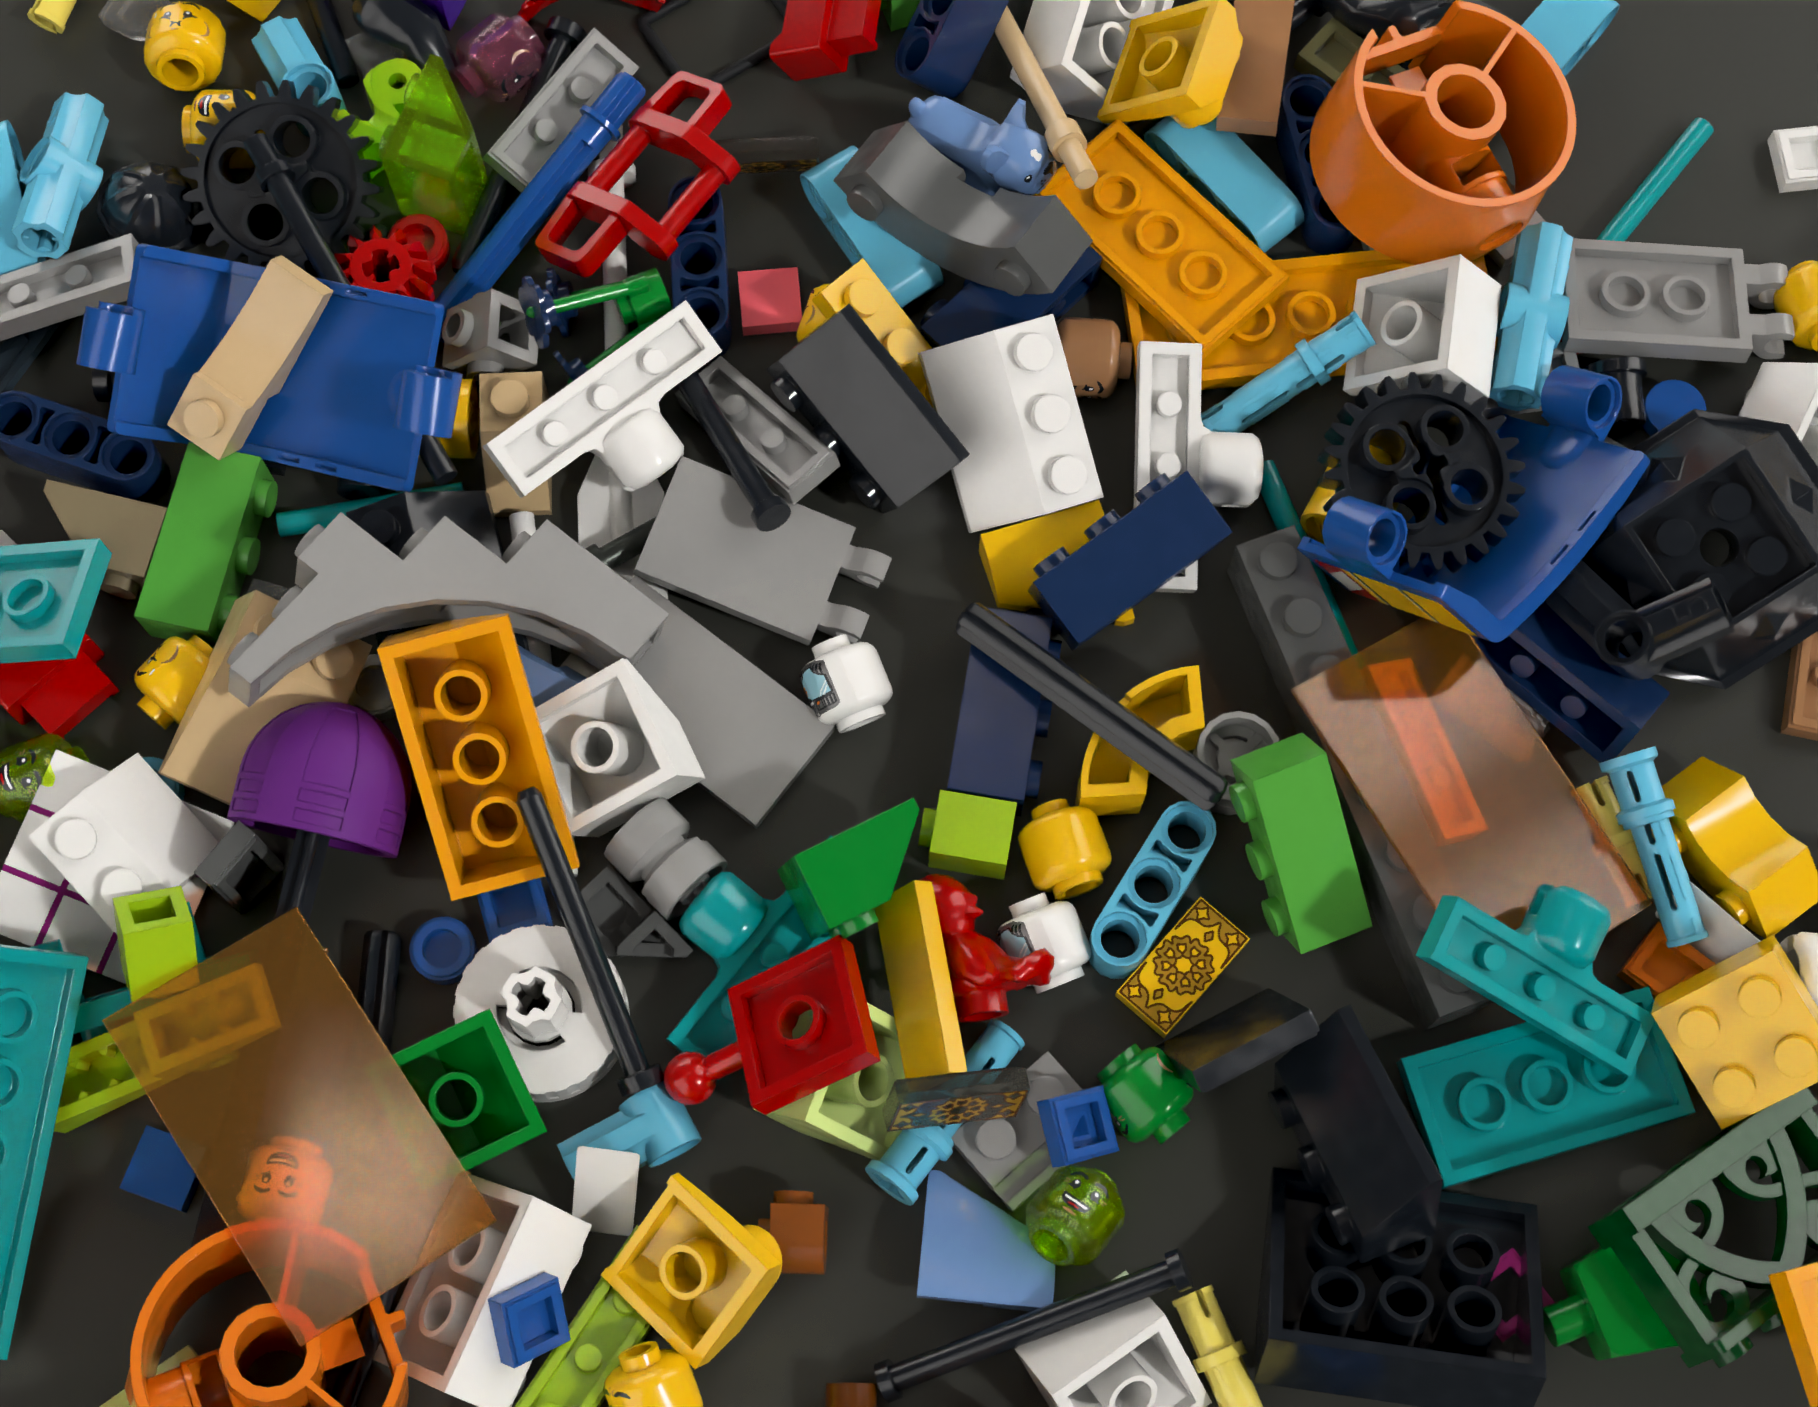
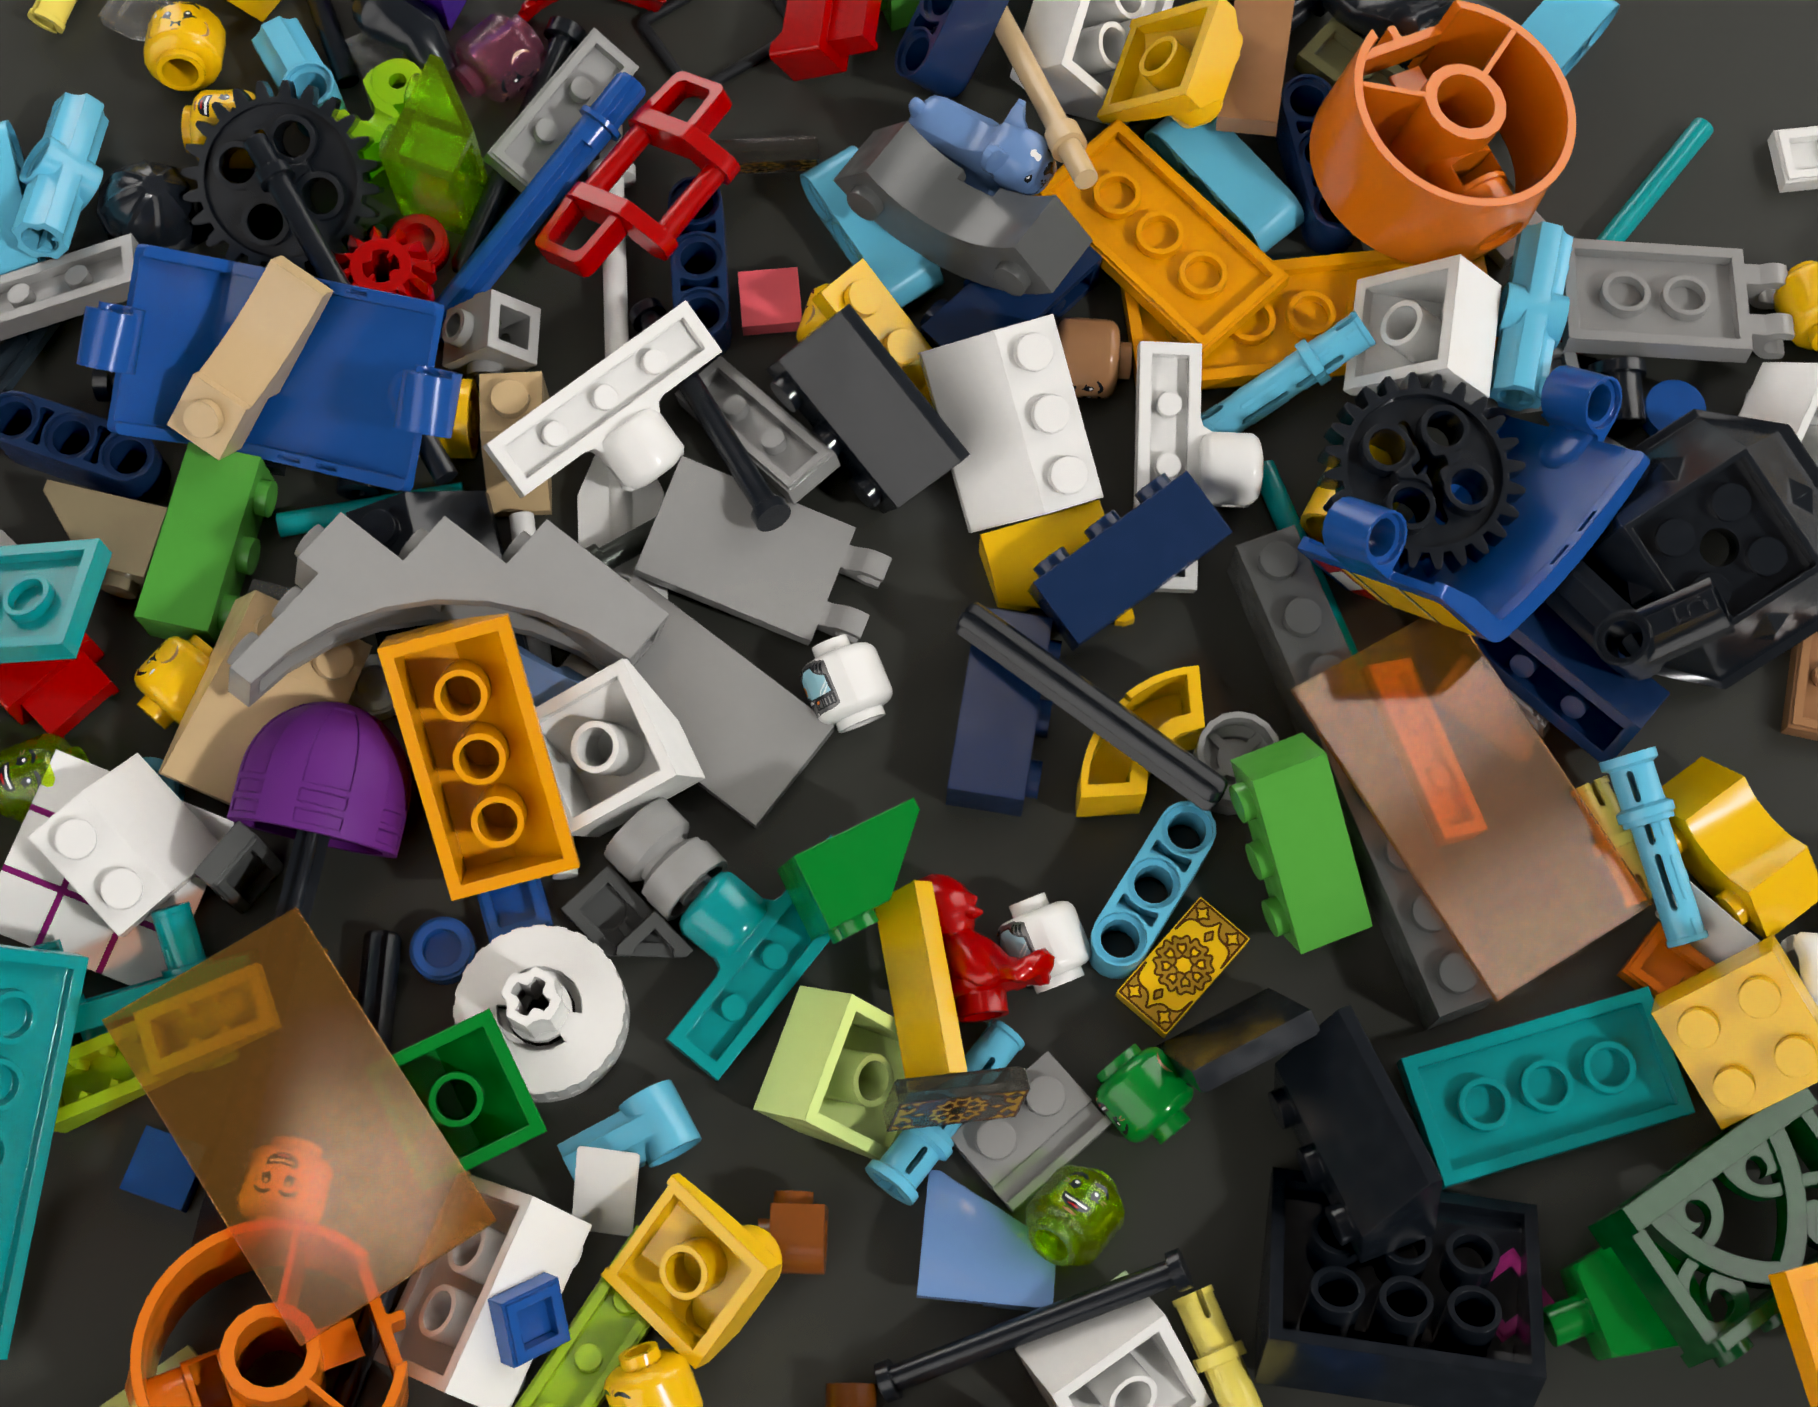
(154, 938): lime brick -> none
(587, 945): black bar -> none
(637, 299): plant -> none
(766, 1013): red plate -> none
(968, 834): lime brick -> none
(1064, 849): yellow head -> none
(1077, 1126): blue tile -> none
(1542, 971): teal plate -> none

